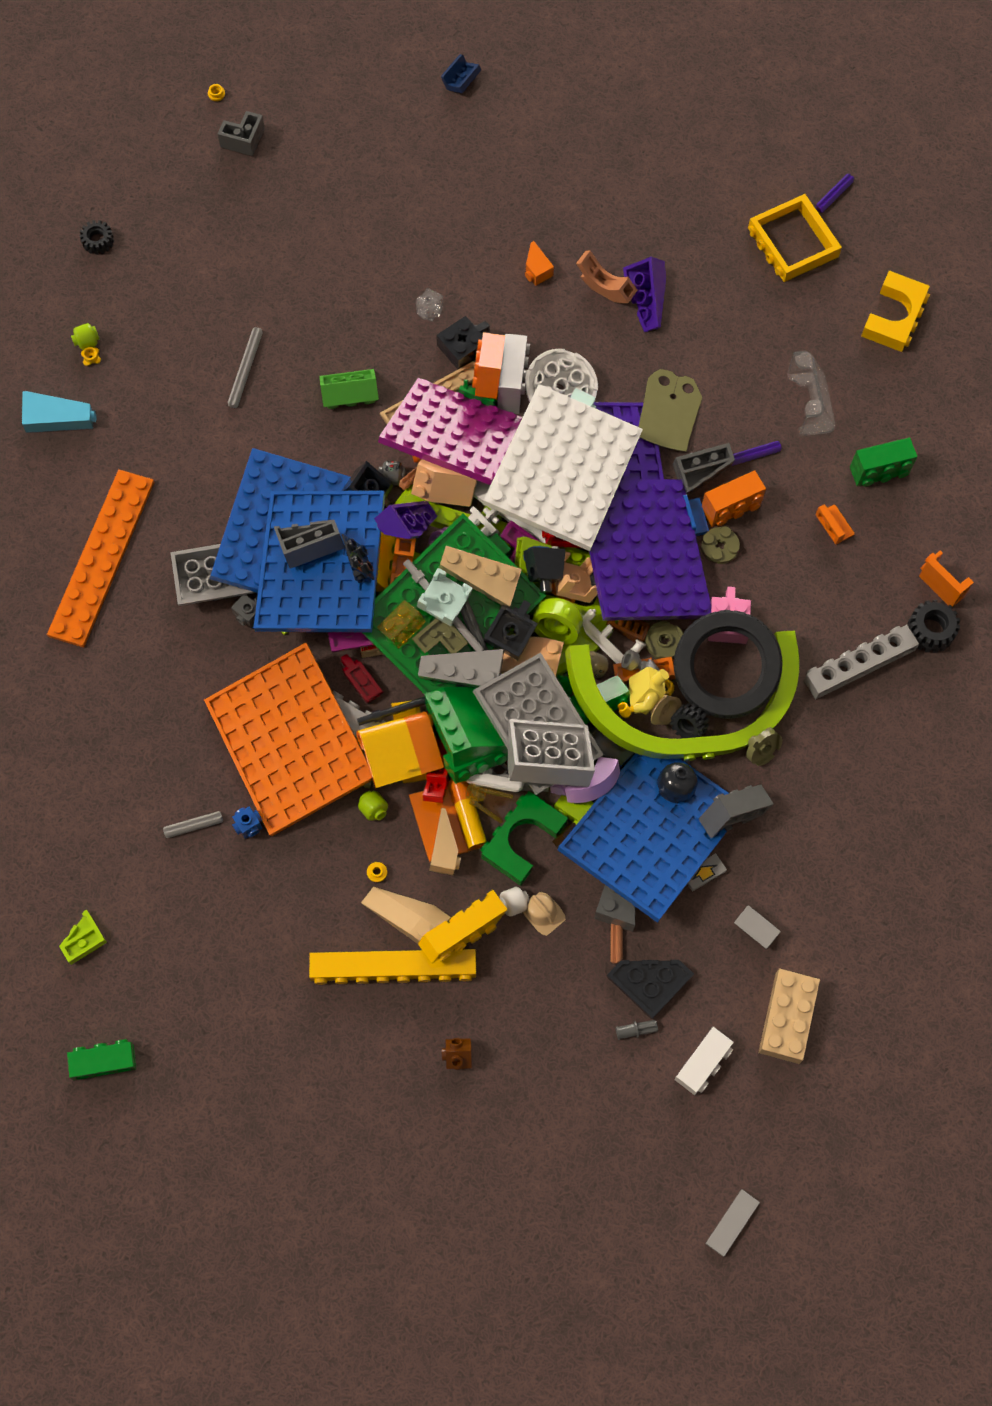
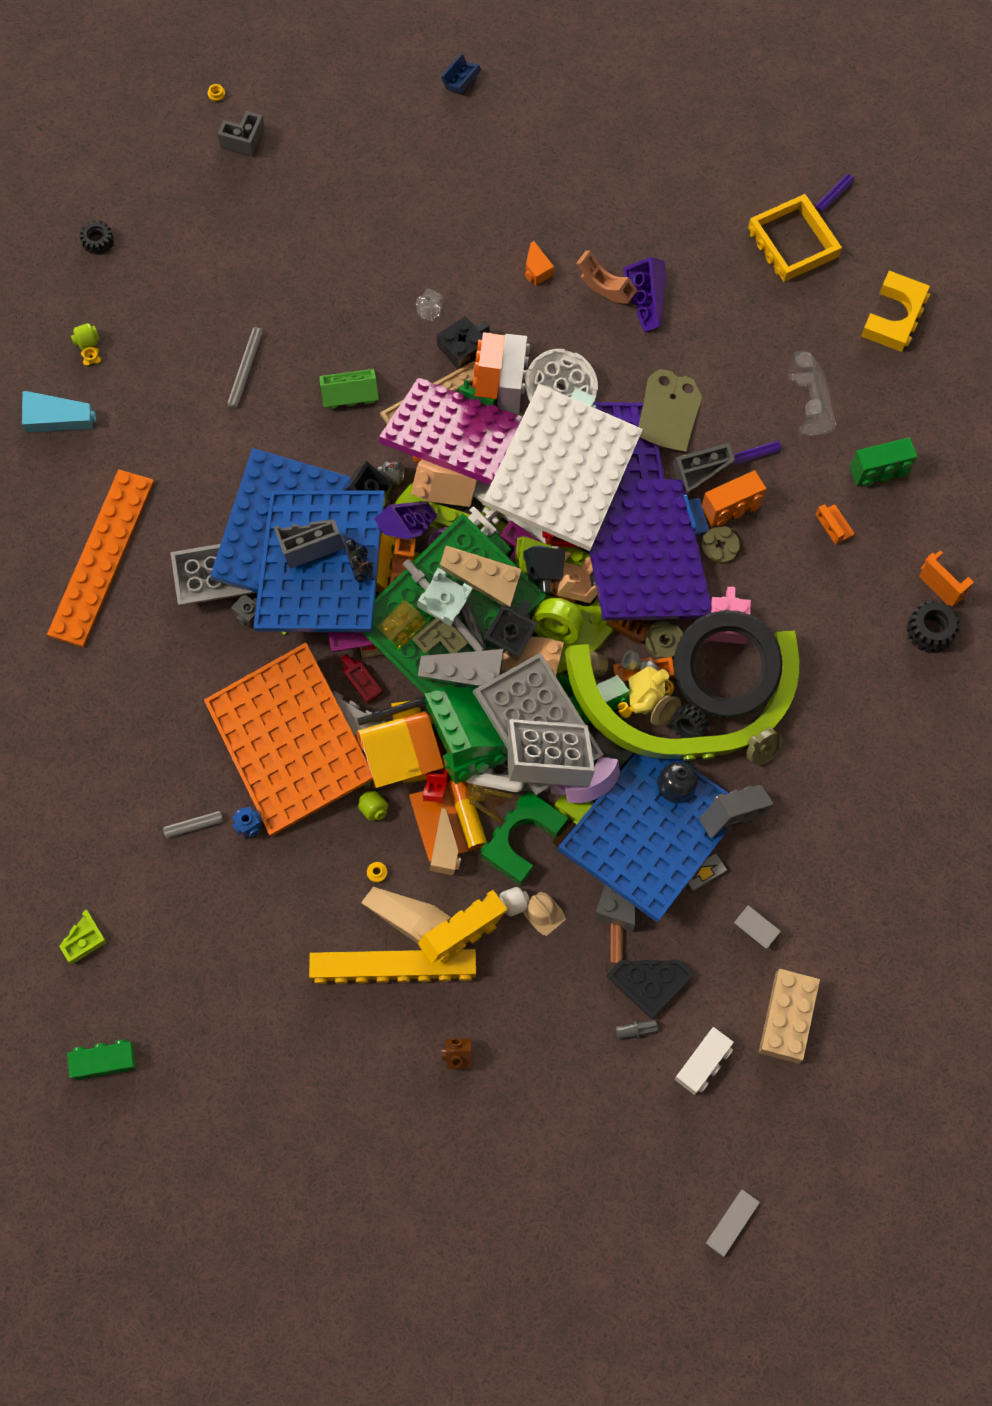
(408, 480): nougat axle -> none
(601, 640): white piece -> none
(820, 686): light grey brick -> none

